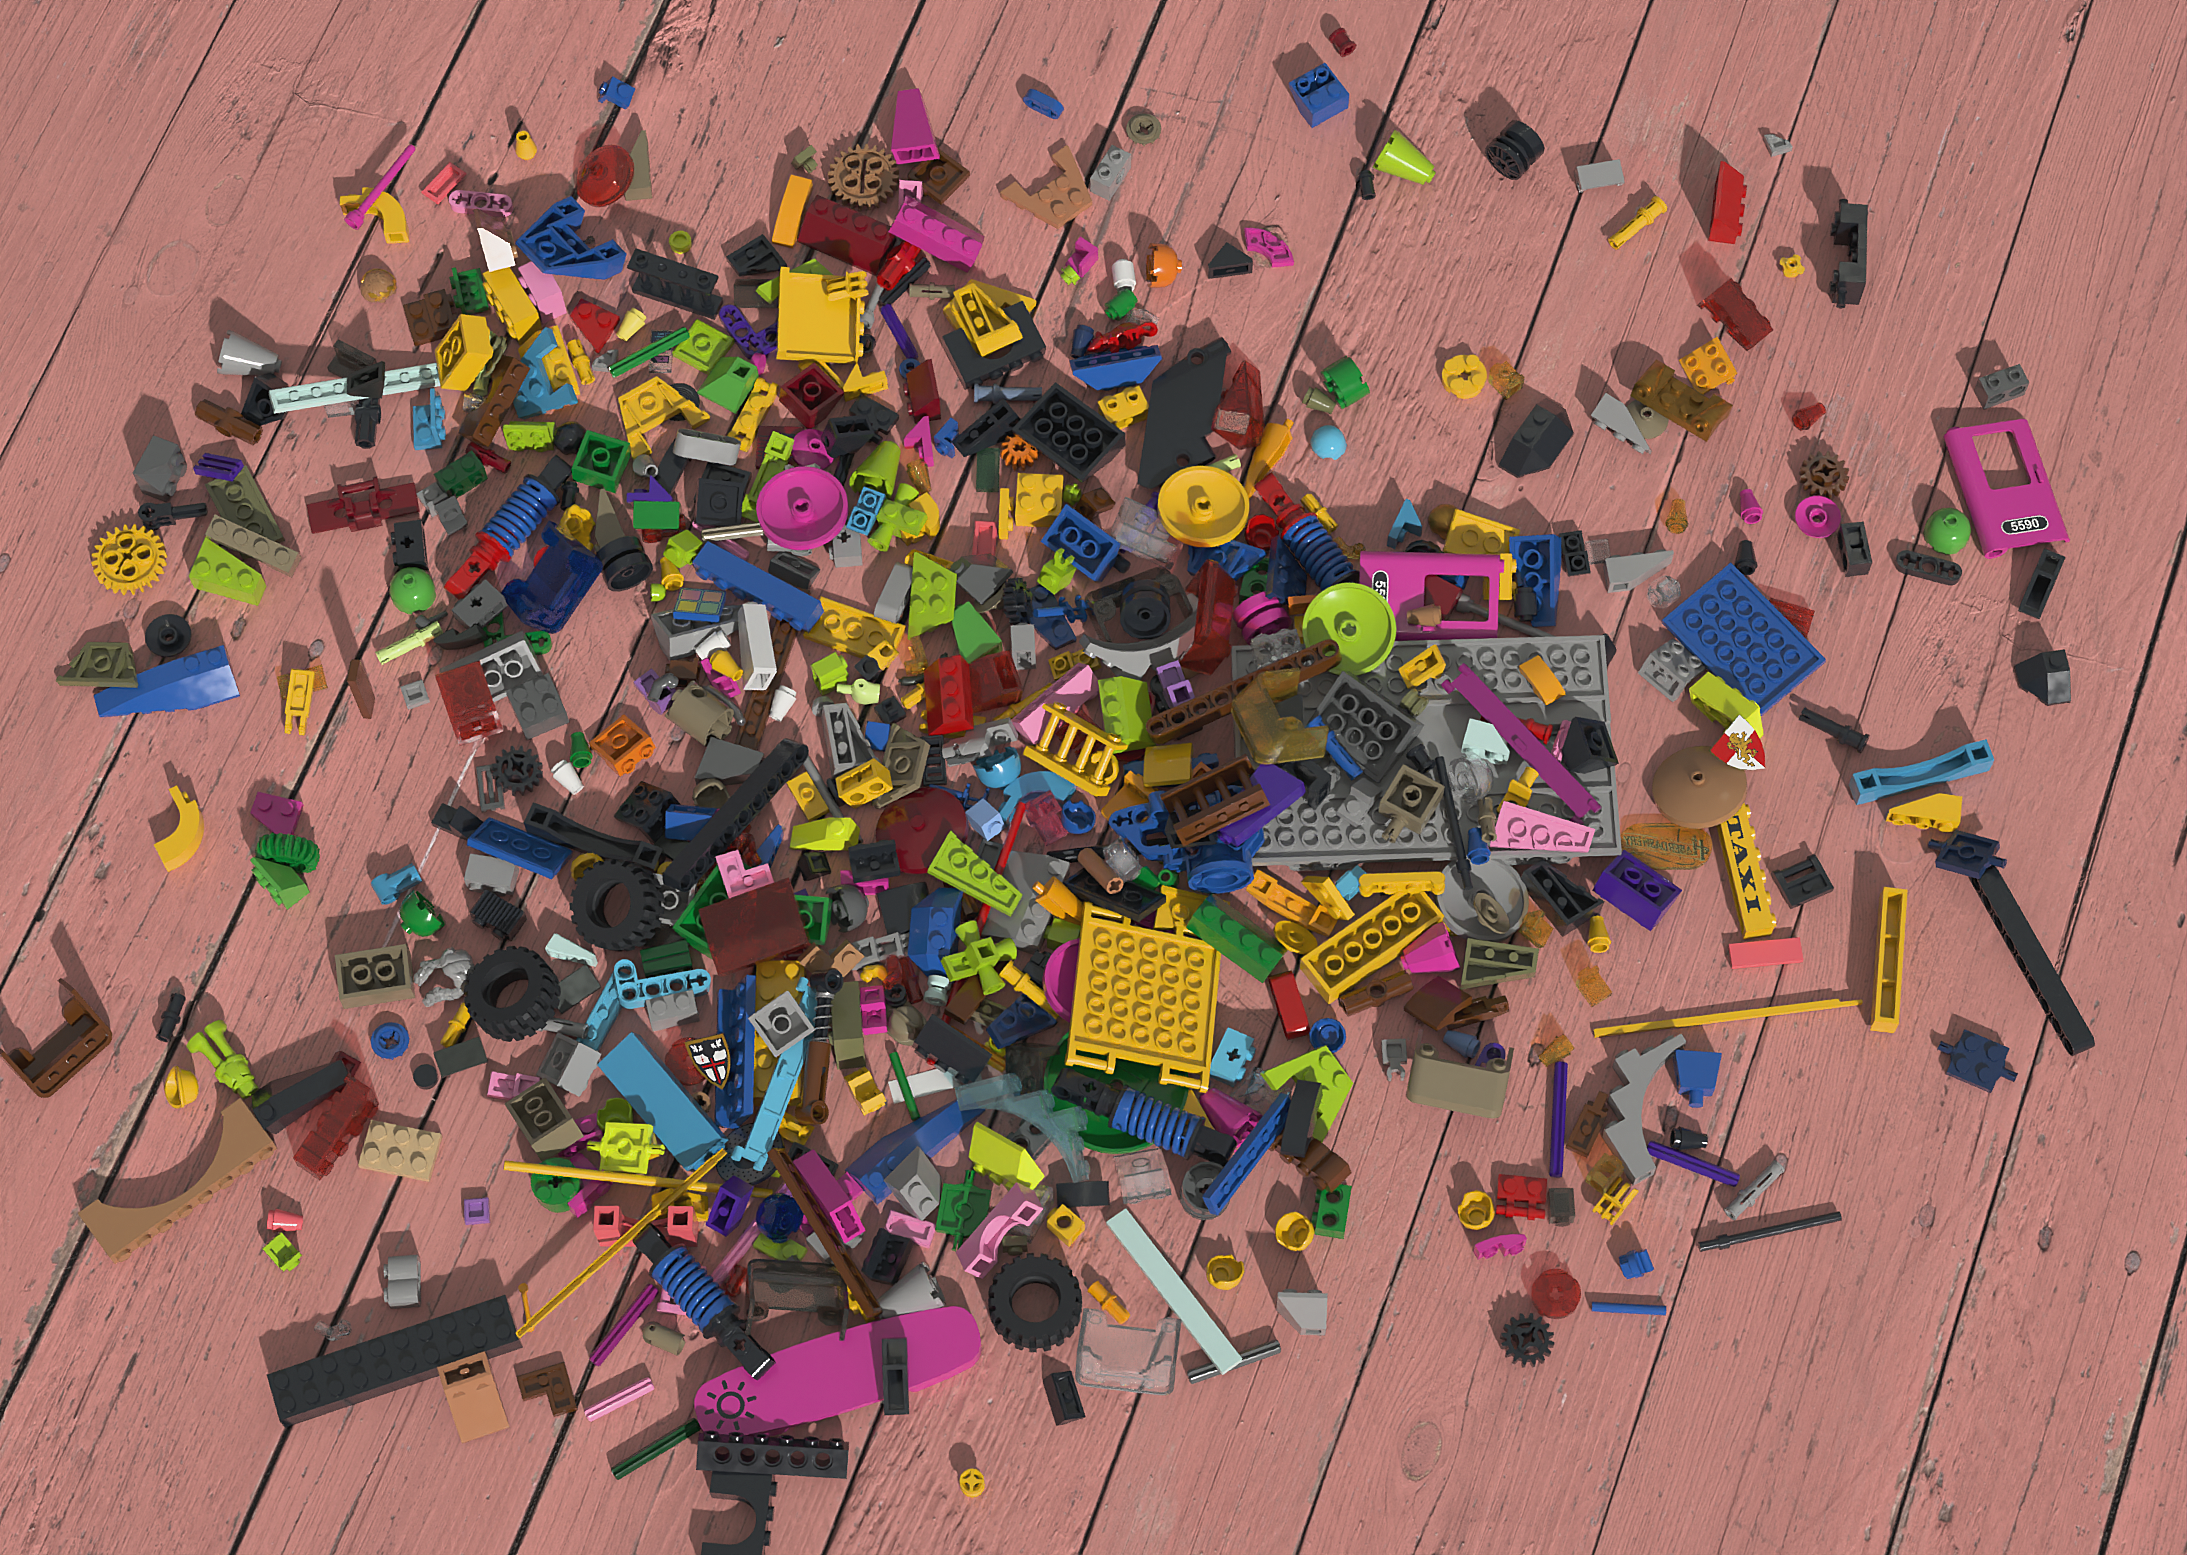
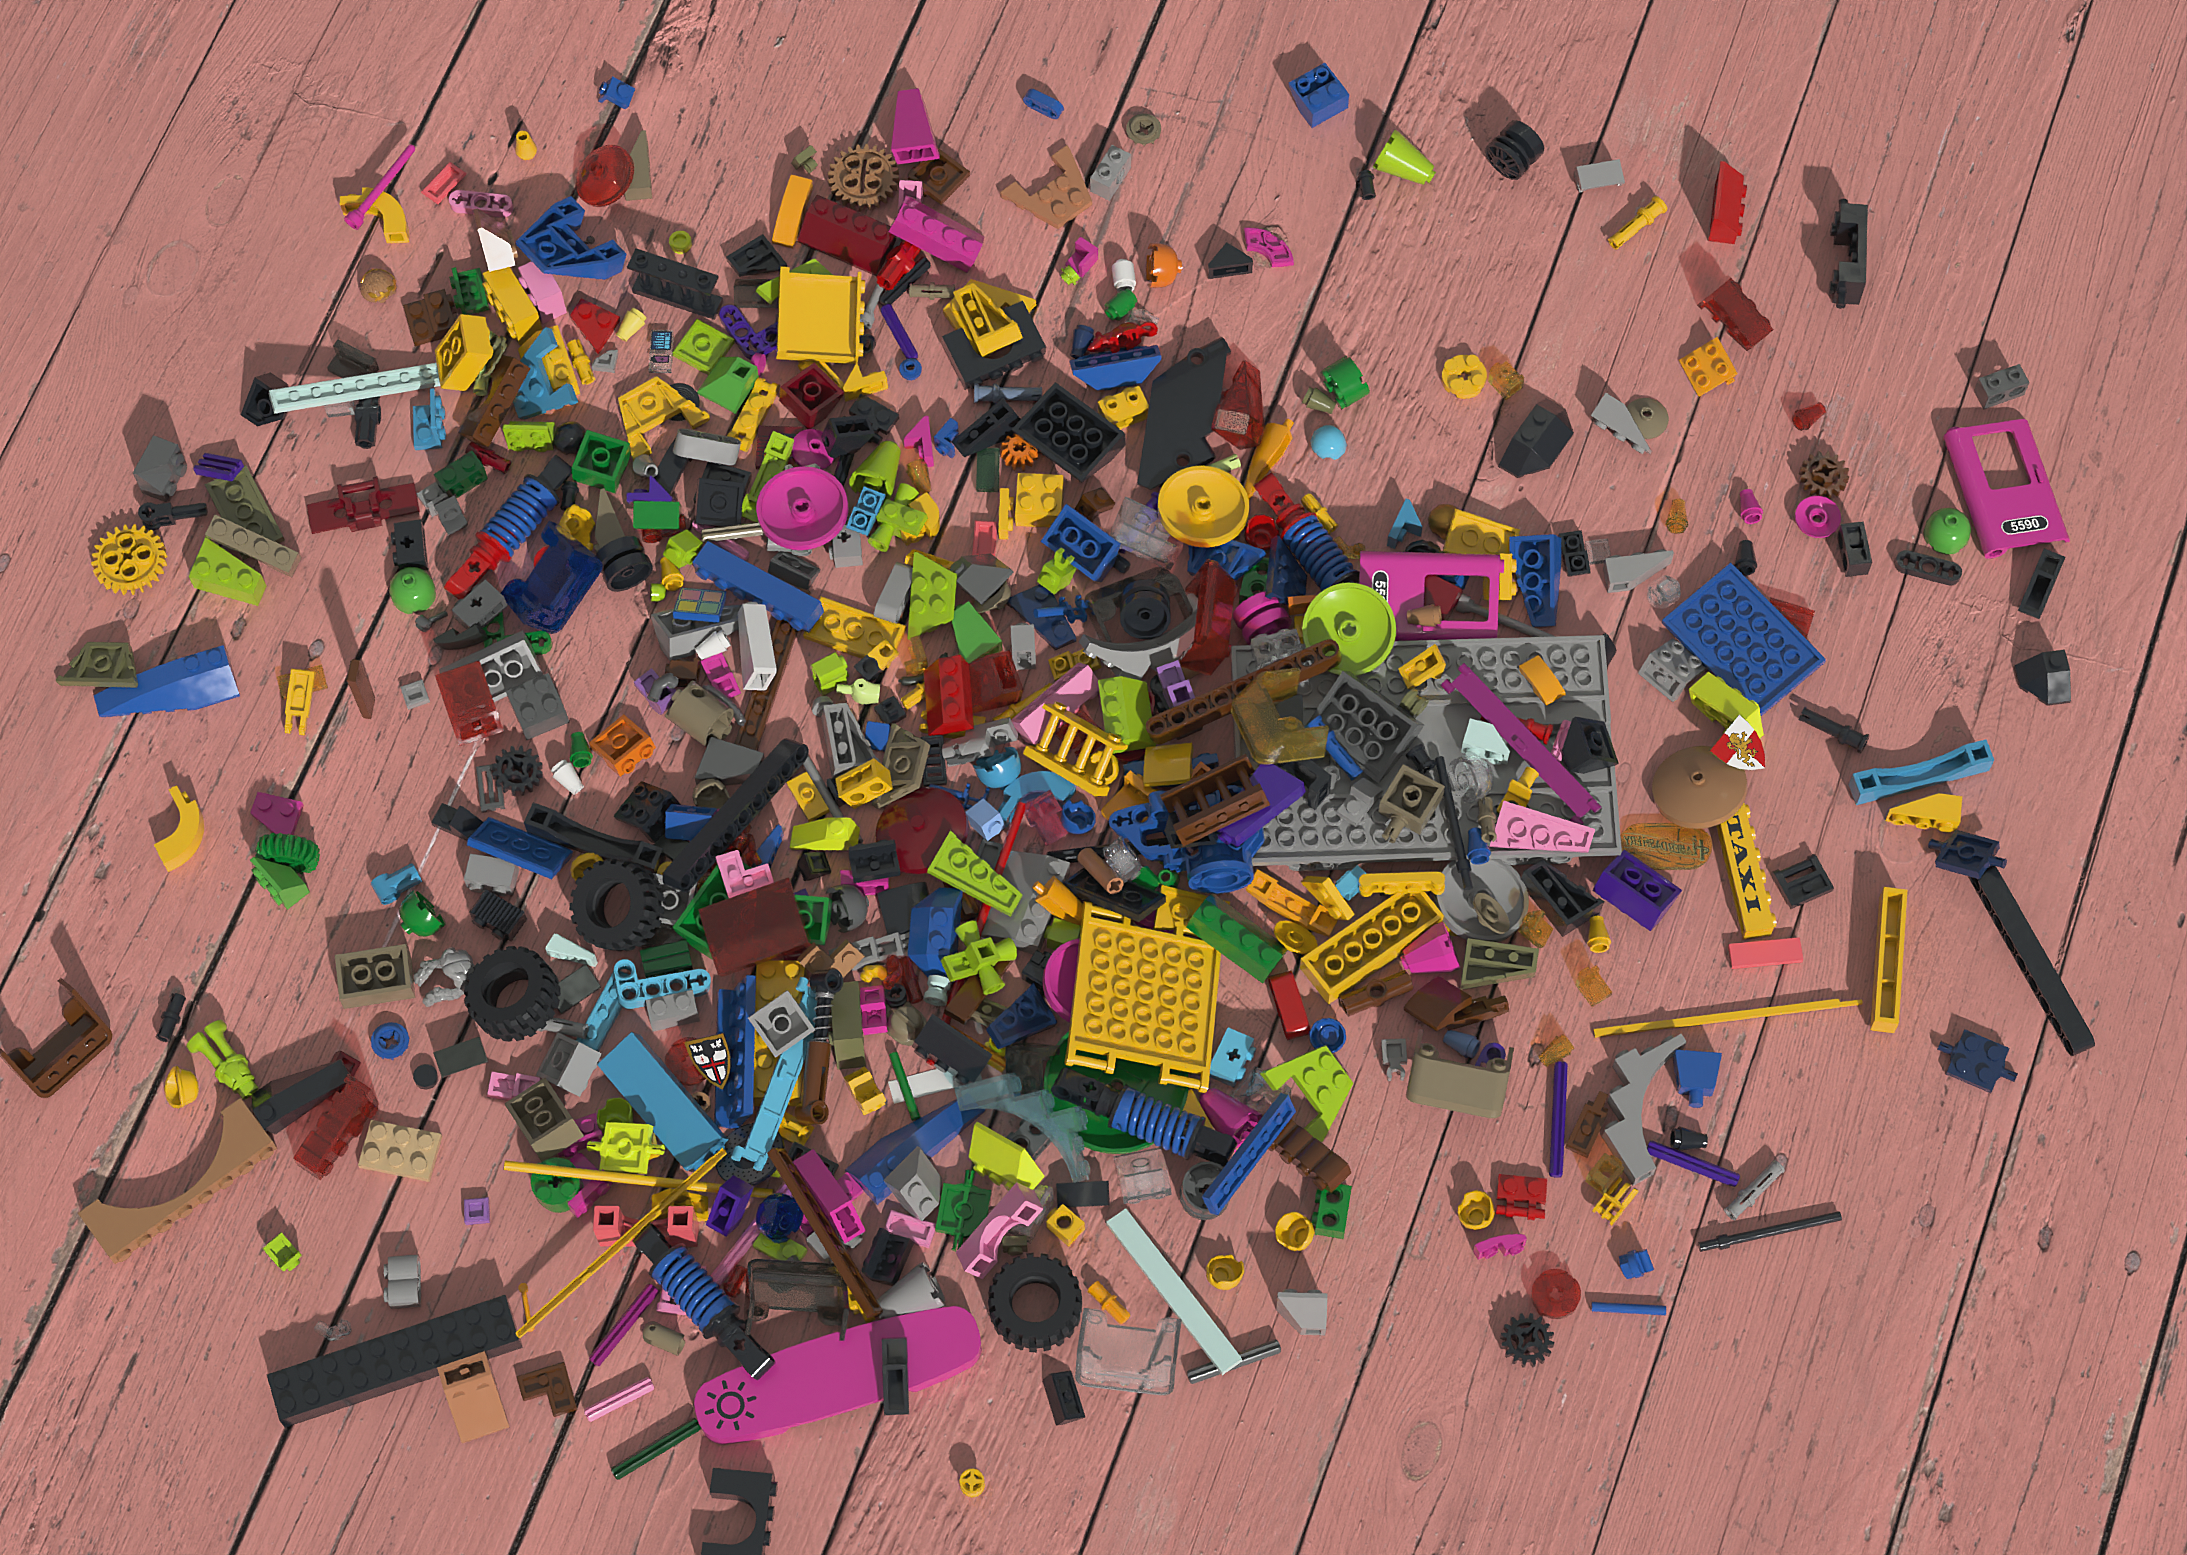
(164, 627): black dish -> none
(228, 422): reddish brown piece -> none
(246, 357): light grey cone -> none
(282, 1220): coral cone -> none
(367, 381): pearl dark grey slope -> none
(414, 640): yellowish green pin -> none
(456, 1026): yellow axle -> none
(472, 402): clear cone -> none
(648, 352): green axle -> none
(725, 664): yellow cone -> none
(761, 1463): black brick -> none
(782, 702): white cone -> none
(846, 286): yellow arm -> none
(923, 392): dark red slope -> none
(1017, 601): black gear -> none
(1023, 983): yellow pin -> none
(1072, 494): lime plate -> none
(1301, 1118): black slope -> none
(1342, 42): dark red bush -> none
(1525, 604): black brick -> none
(1561, 1206): clear smoke brick -> none
(1680, 402): pearl gold piece -> none
(1777, 145): light grey tile -> none
(1789, 271): yellow plate -> none

